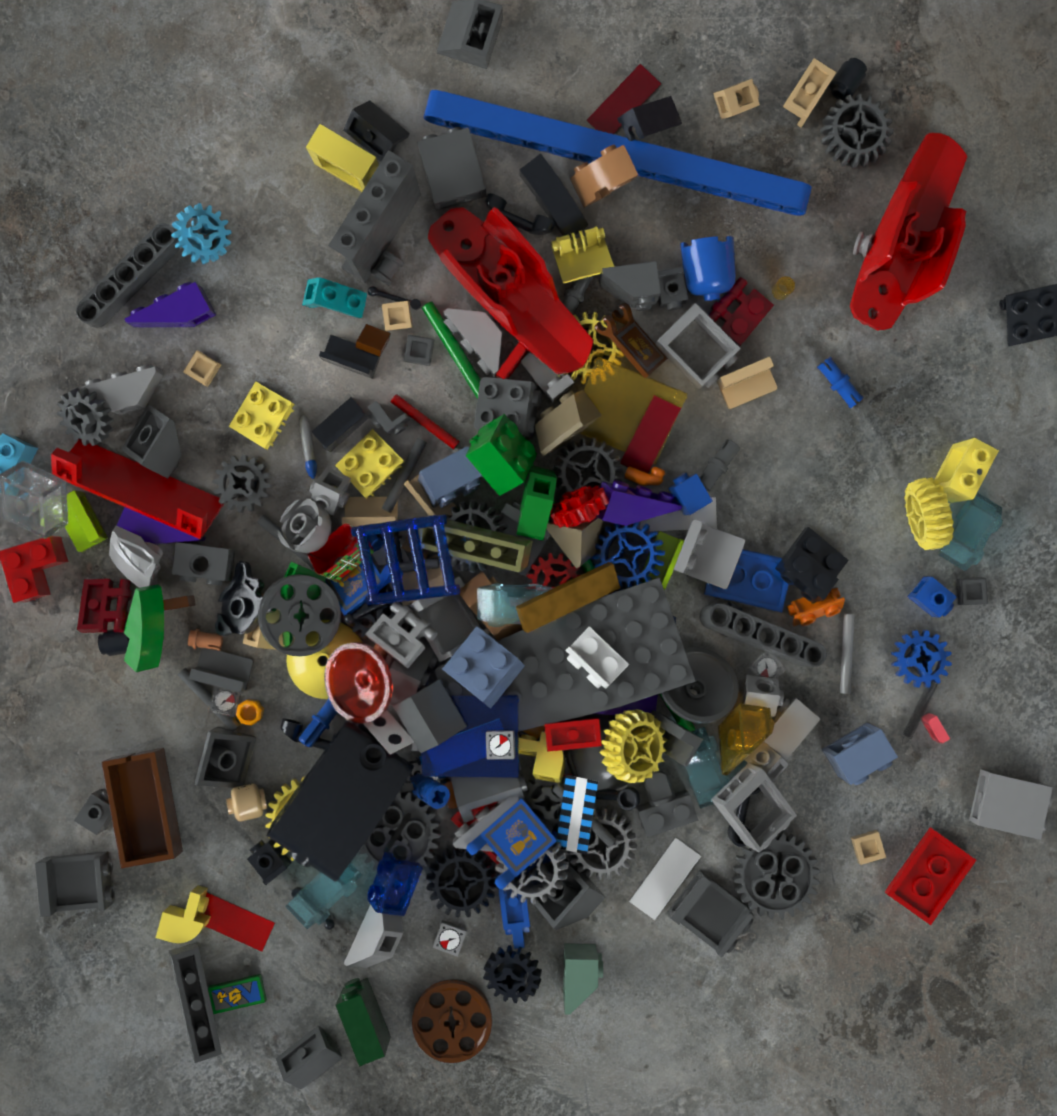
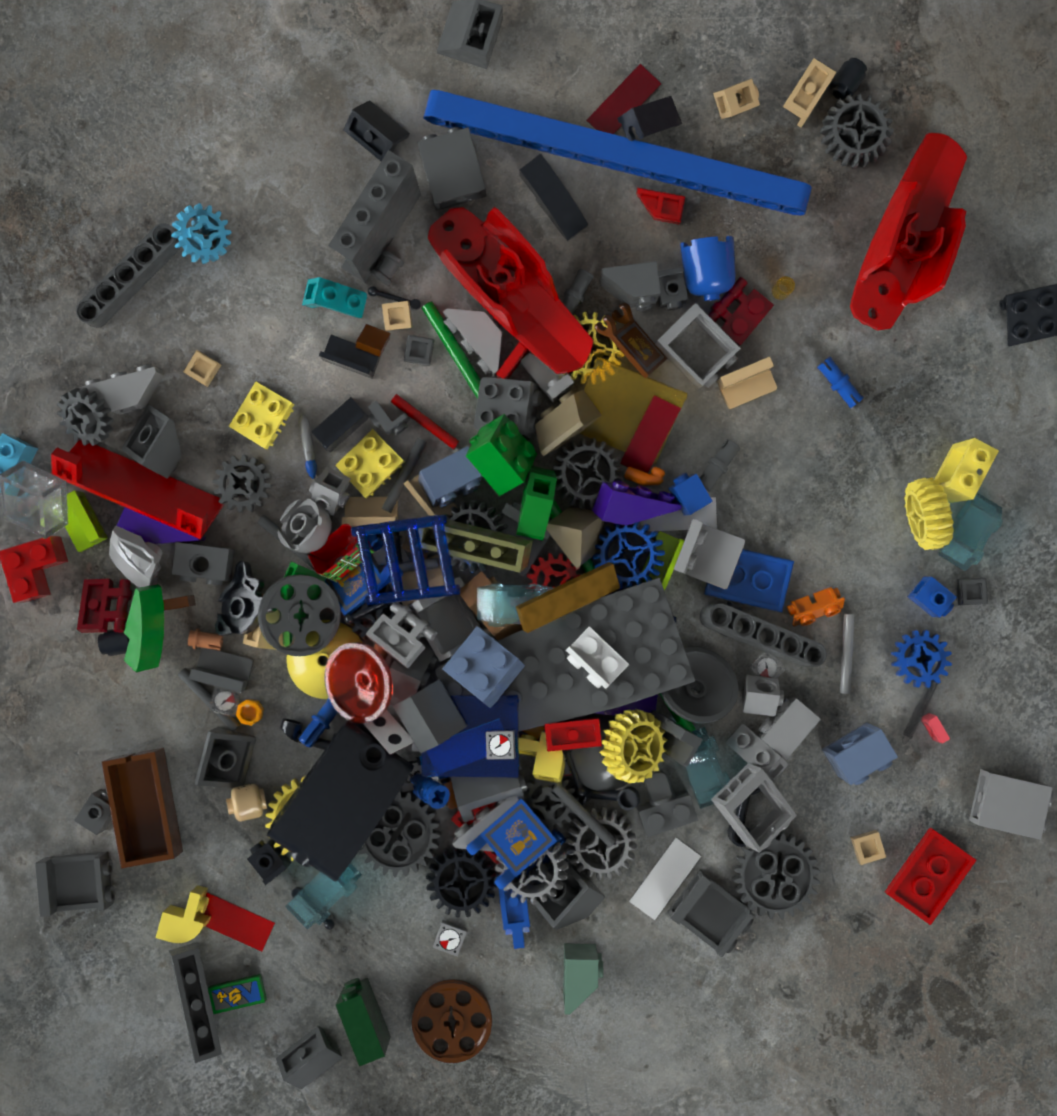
(180, 309): dark purple slope -> none
(341, 158): light yellow window -> none
(375, 939): light grey slope -> none
(393, 885): clear blue bracket -> none
(512, 974): black gear -> none
(540, 225): black bar -> none
(576, 814): sticker -> none
(579, 506): red gear -> none
(582, 255): light yellow hinge -> none
(603, 175): medium nougat brick -> none
(662, 205): none -> red tile
(742, 733): clear yellow slope -> none
(811, 565): black plate -> none
(862, 243): light grey bush -> none

